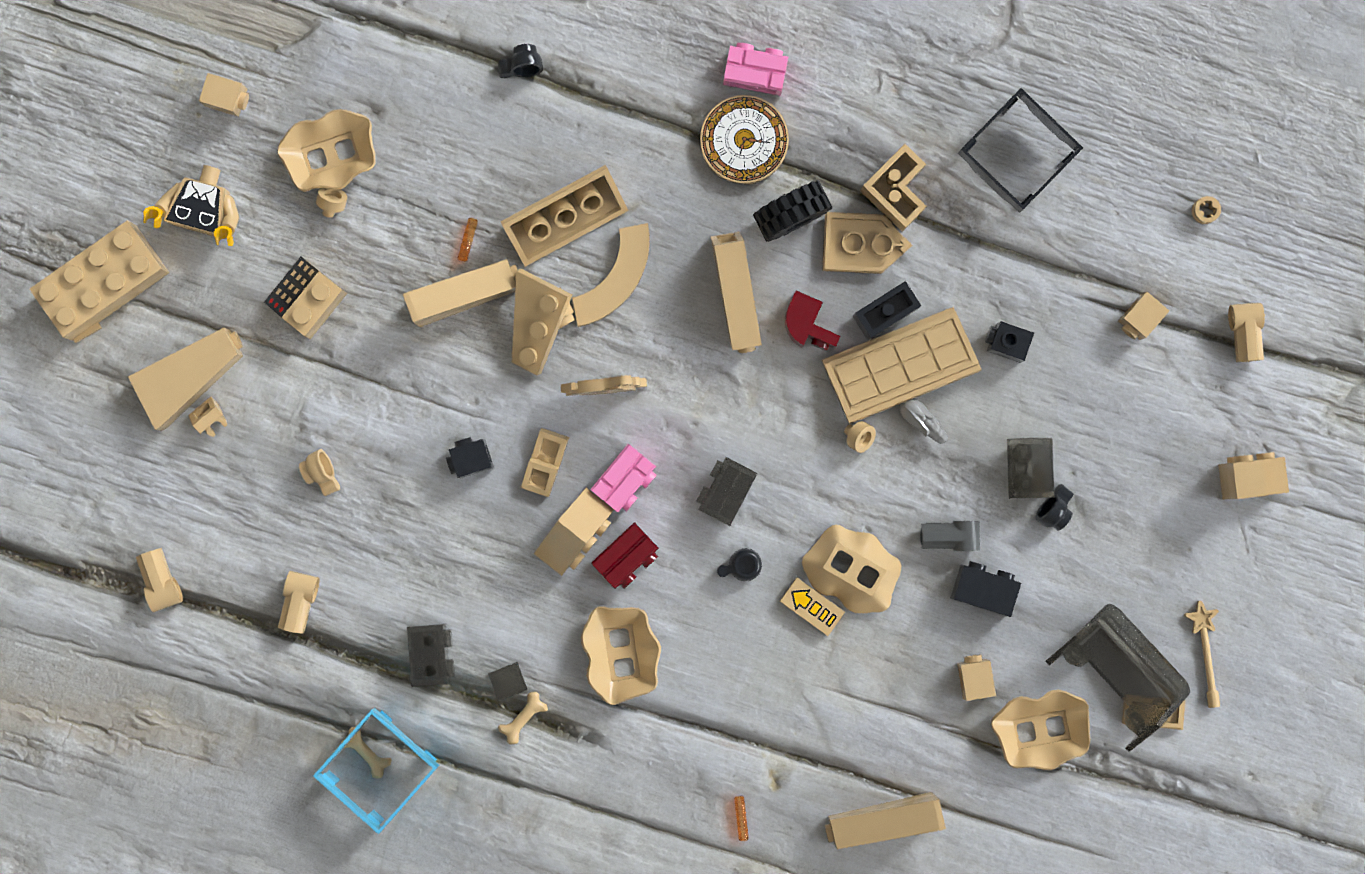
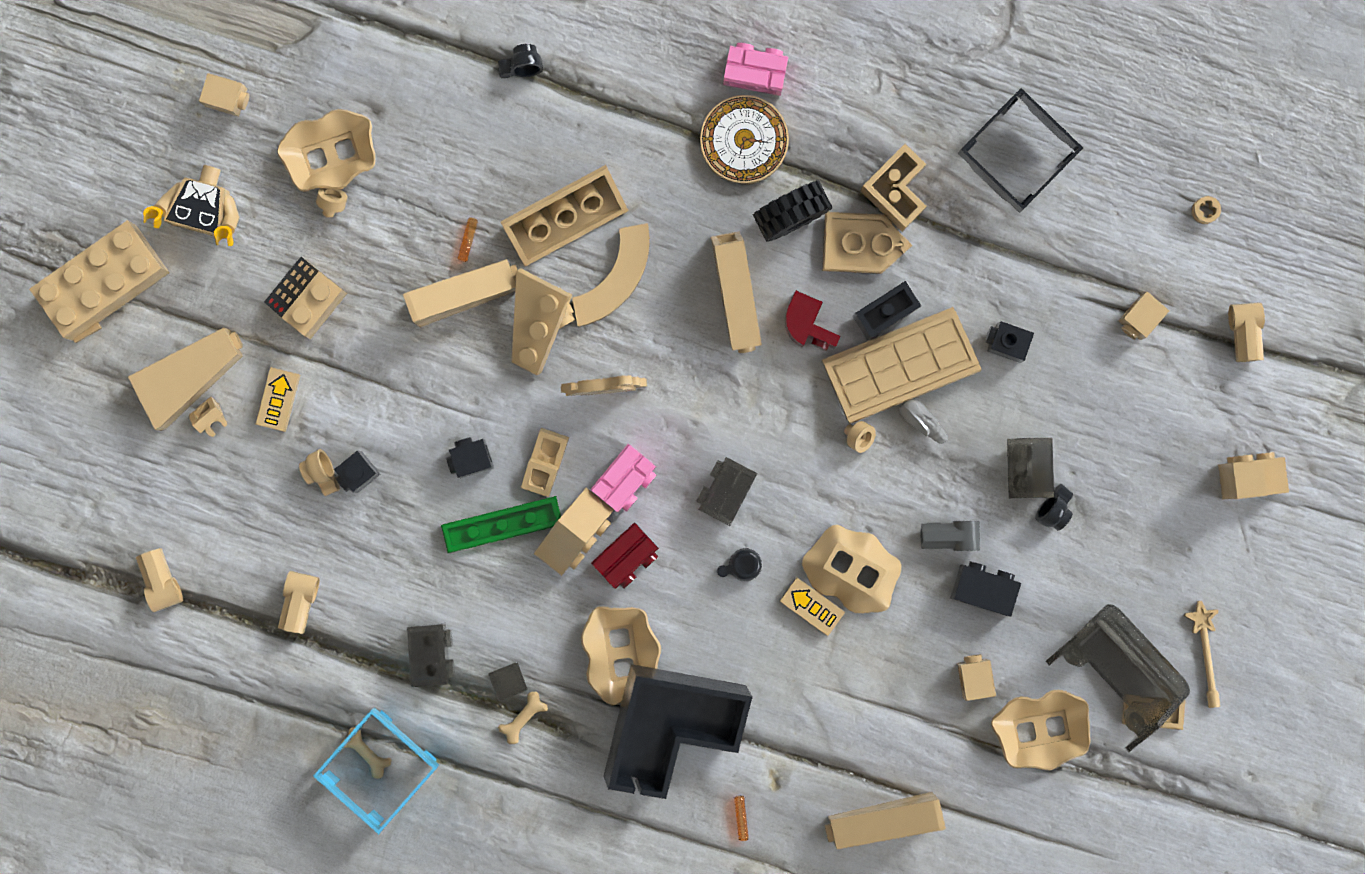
(278, 399): none -> tan tile
(356, 472): none -> black brick
(501, 524): none -> green tile
(661, 713): none -> black piece

